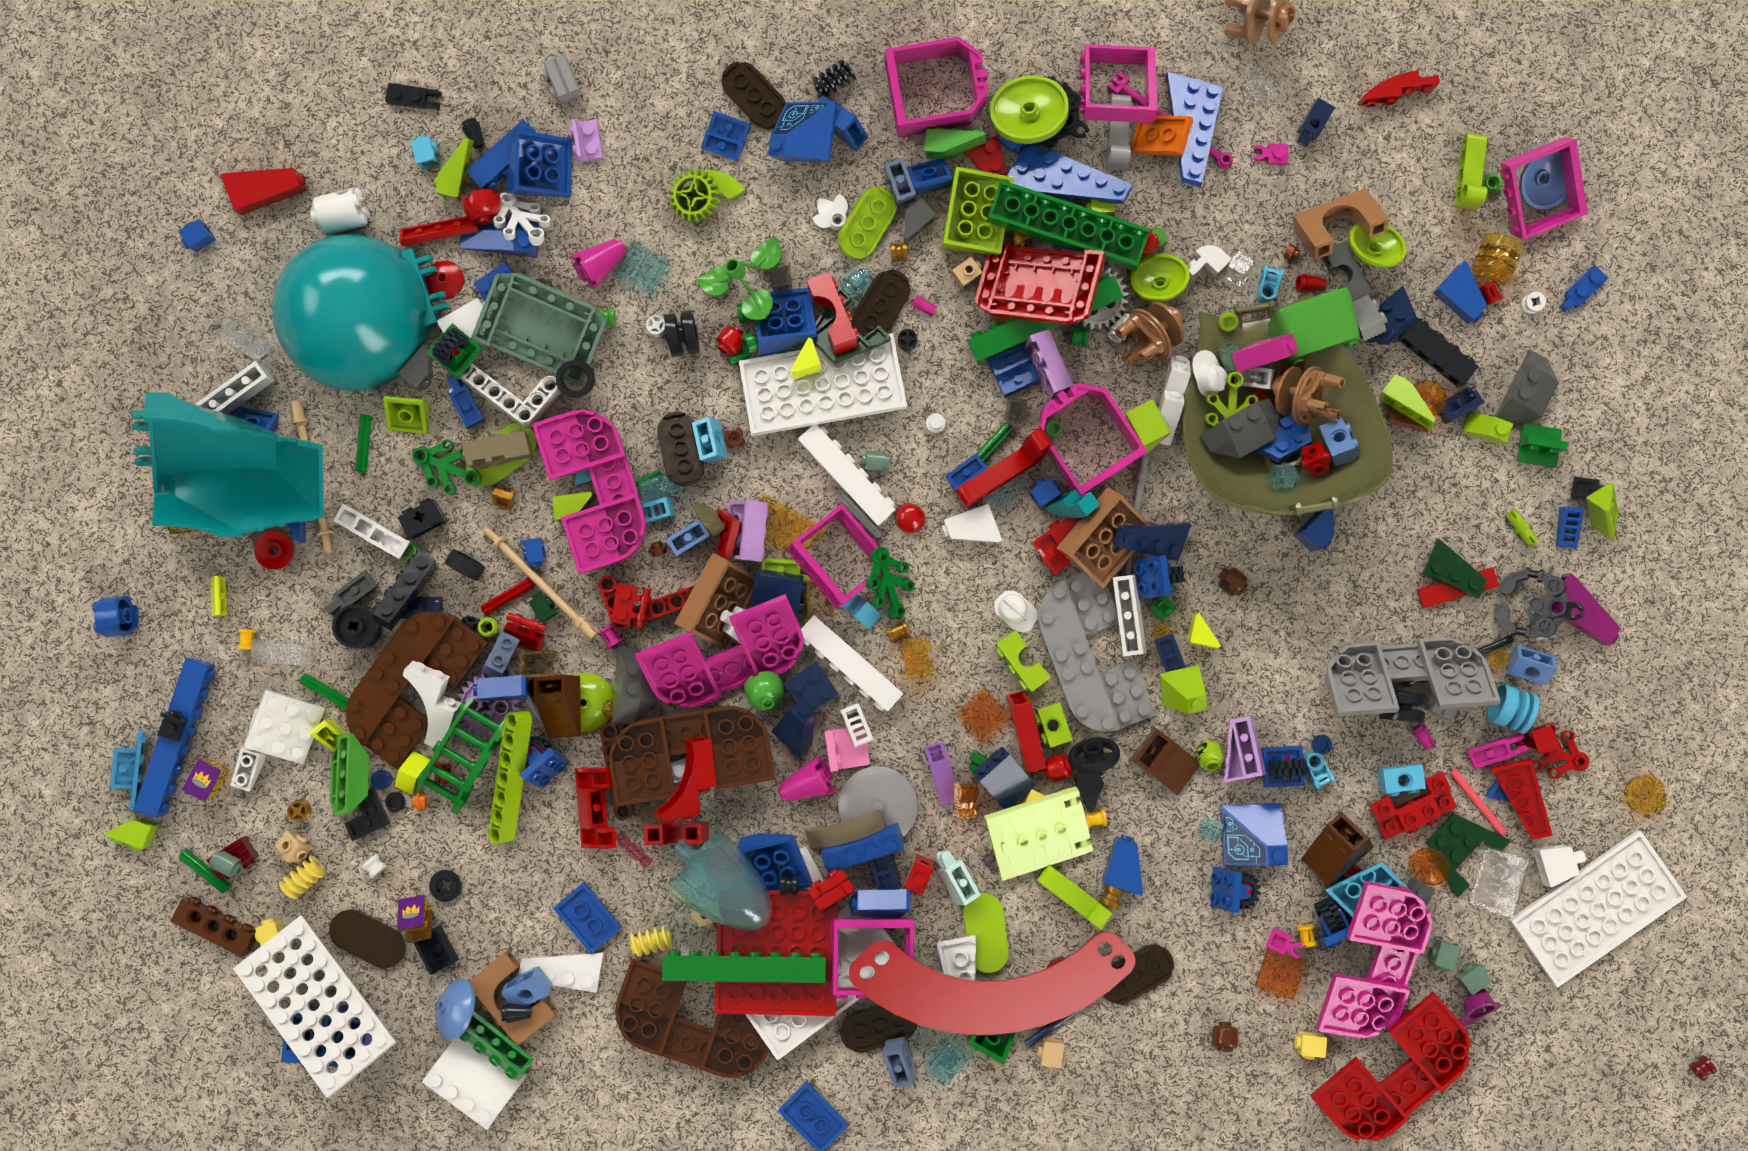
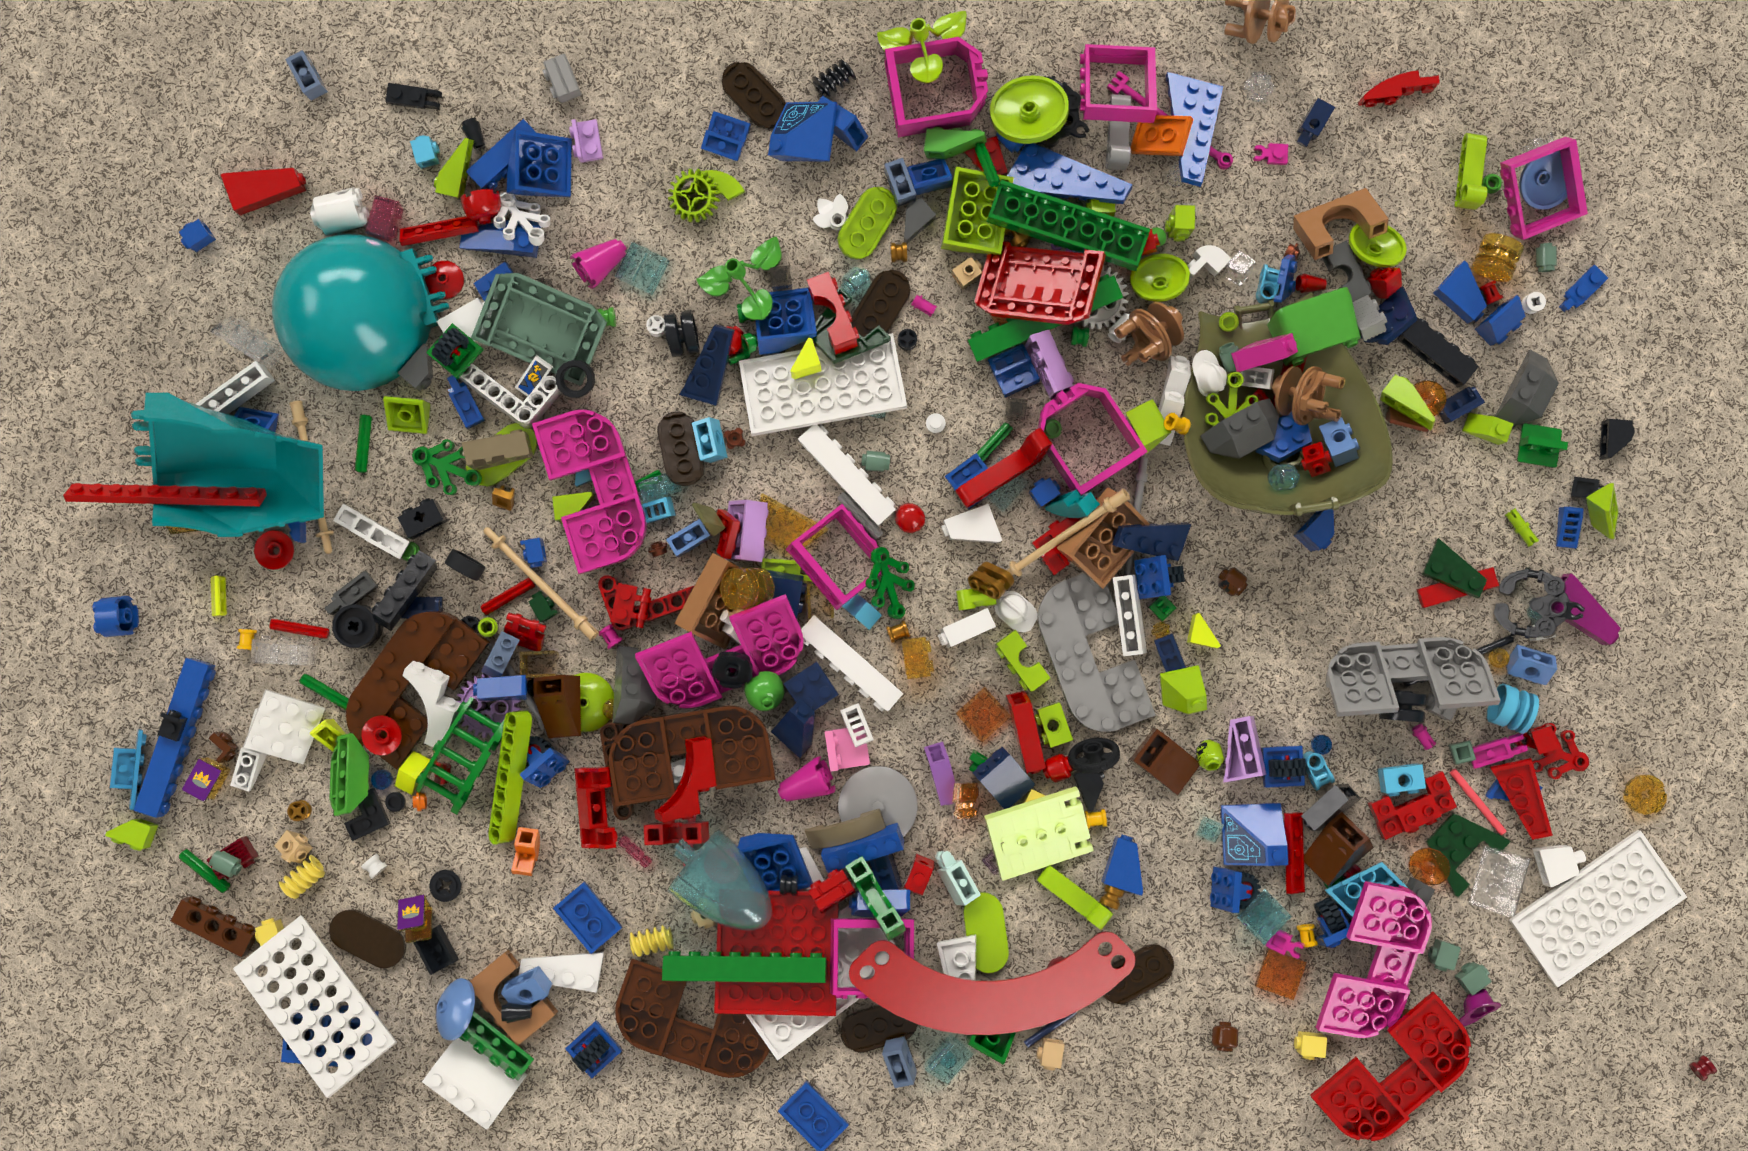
(165, 494): none -> red plate
(224, 742): none -> reddish brown bracket
(299, 628): none -> red axle
(306, 75): none -> sand blue brick
(375, 741): none -> red dish
(384, 218): none -> clear pink brick
(527, 851): none -> orange brick
(533, 375): none -> tile
(593, 1049): none -> blue plate
(709, 370): none -> dark blue wing
(735, 660): none -> black plate
(746, 587): none -> clear yellow wheel
(875, 899): none -> green arch
(930, 67): none -> lime plant
(966, 628): none -> white arch
(971, 599): none -> lime piece
(987, 164): none -> green axle
(991, 580): none -> pearl gold brick
(1109, 505): none -> tan bar
(1180, 425): none -> yellow bush
(1181, 222): none -> lime brick
(1264, 917): none -> clear light blue slope
(1285, 278): none -> blue wing
(1295, 869): none -> red tile
(1331, 804): none -> slope
(1385, 281): none -> red slope
(1462, 752): none -> sand green slope
(1501, 321): none -> blue slope
(1546, 257): none -> sand green brick
(1614, 436): none -> black slope

